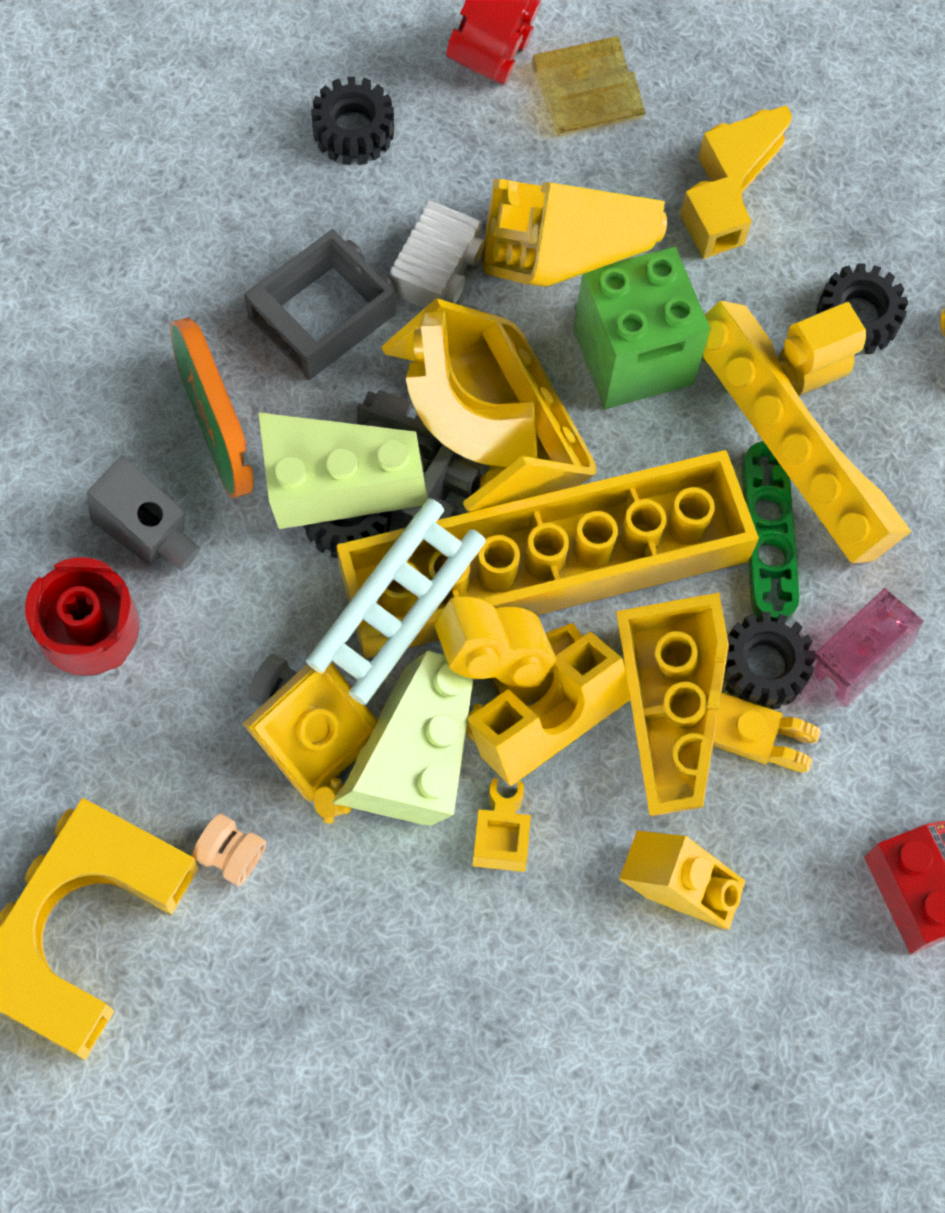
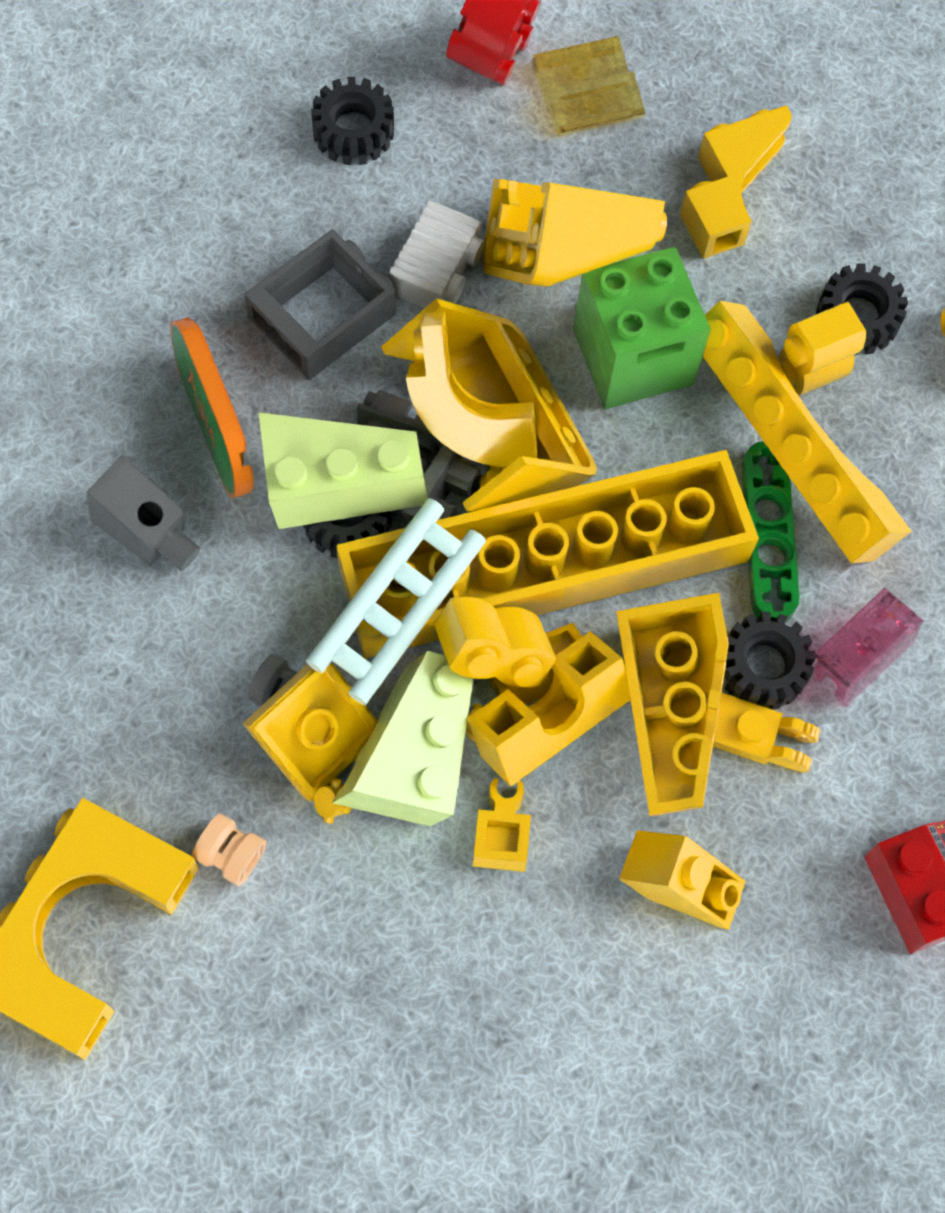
(58, 620): red brick -> none

